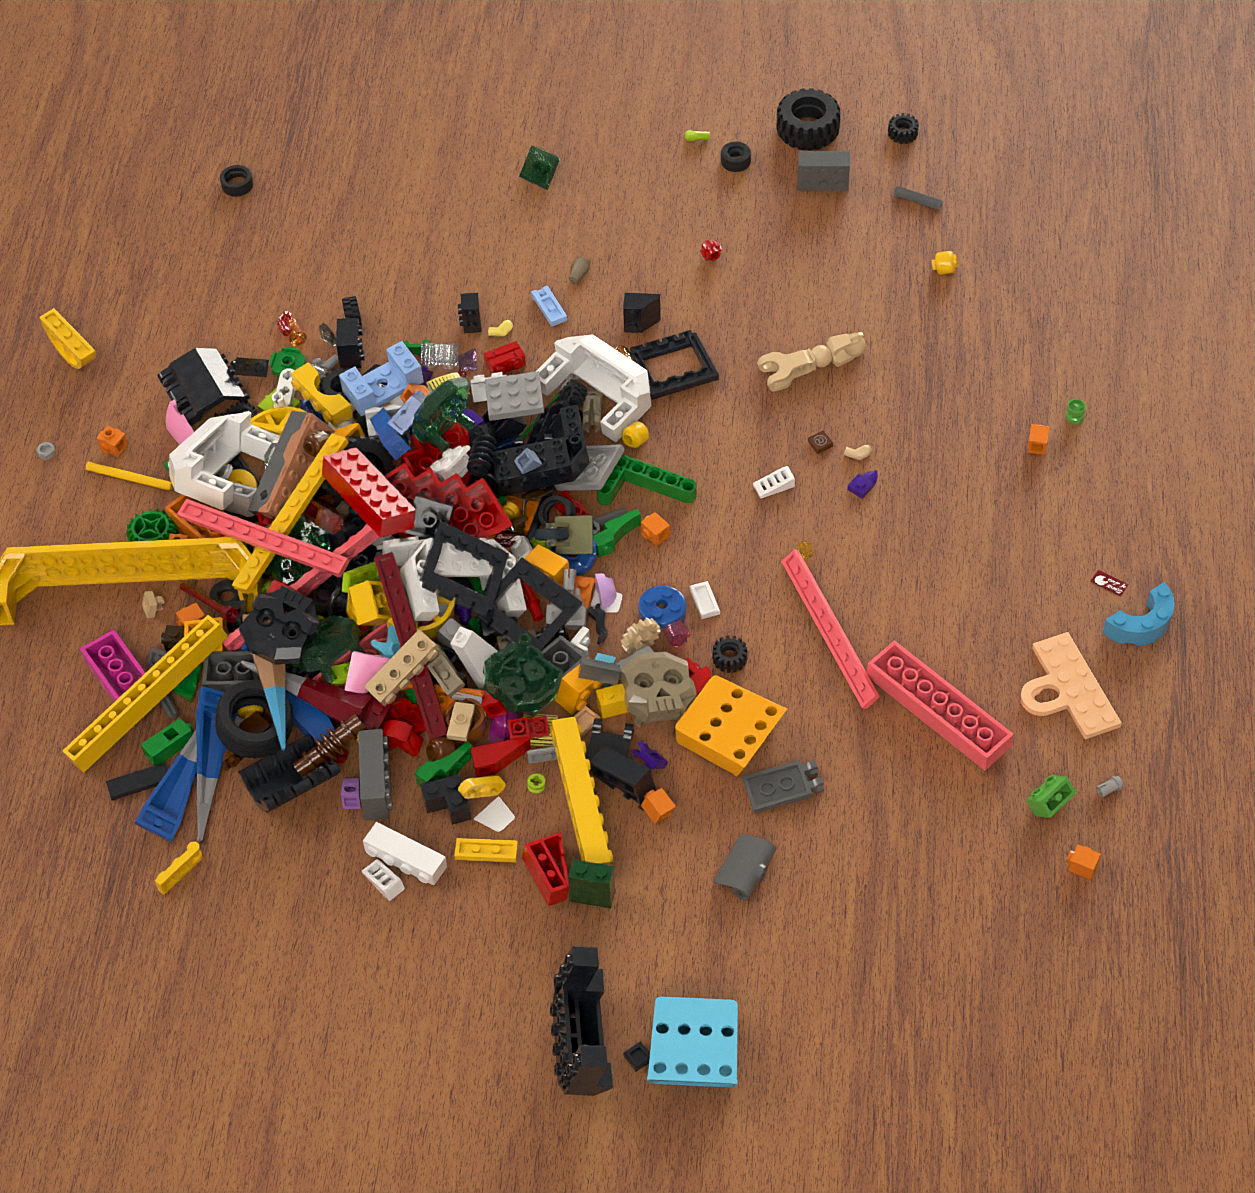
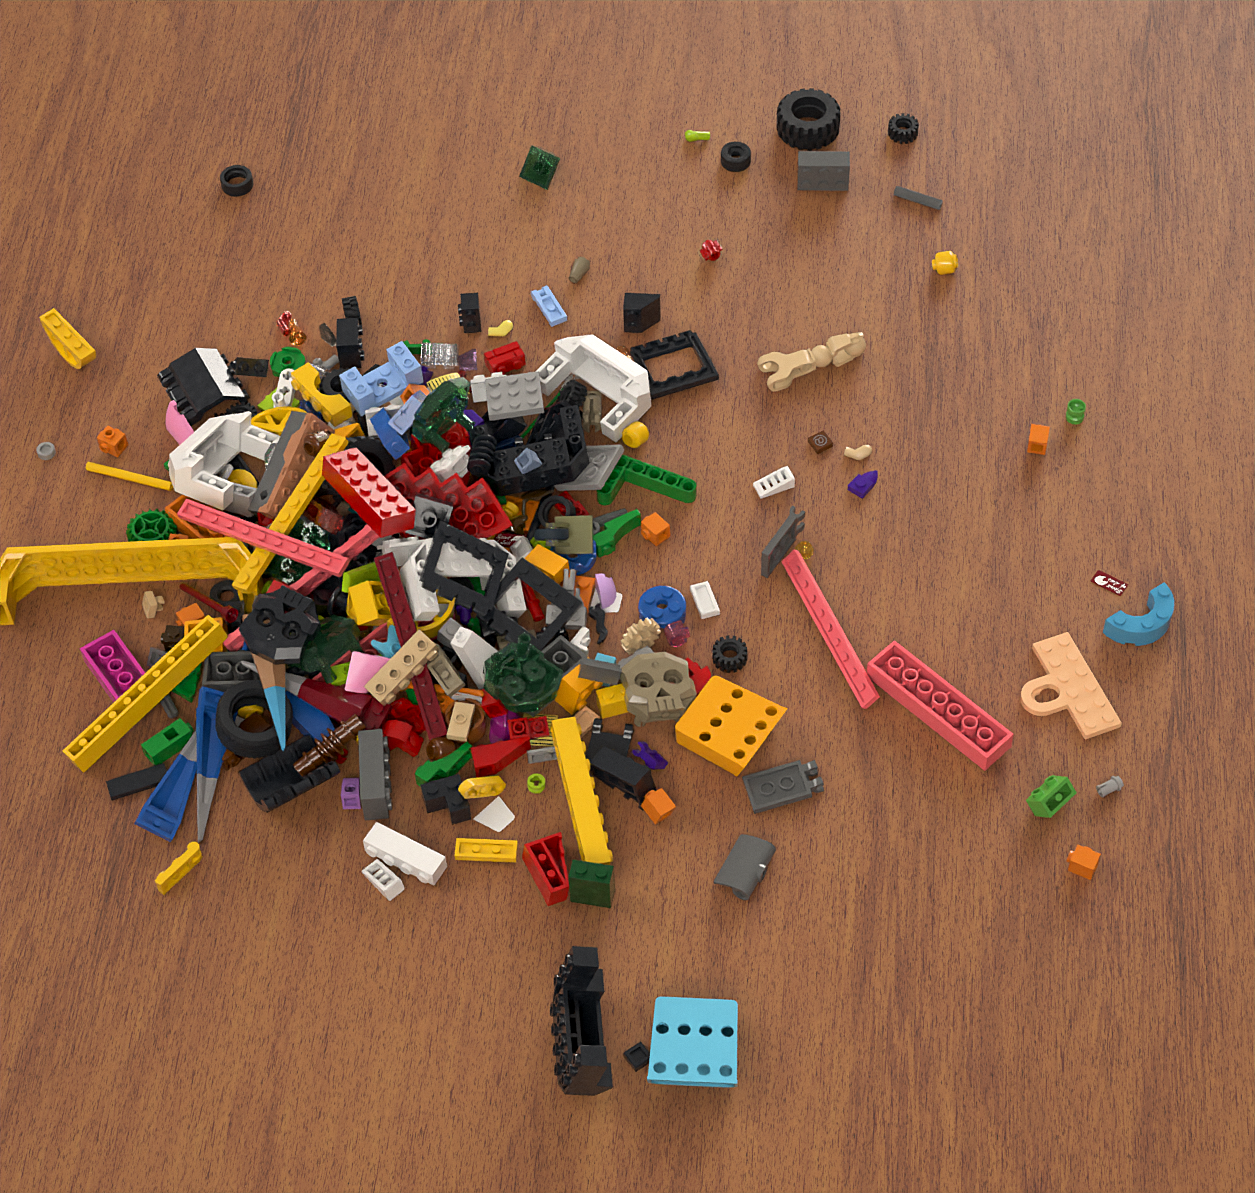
(781, 542): none -> dark grey tile

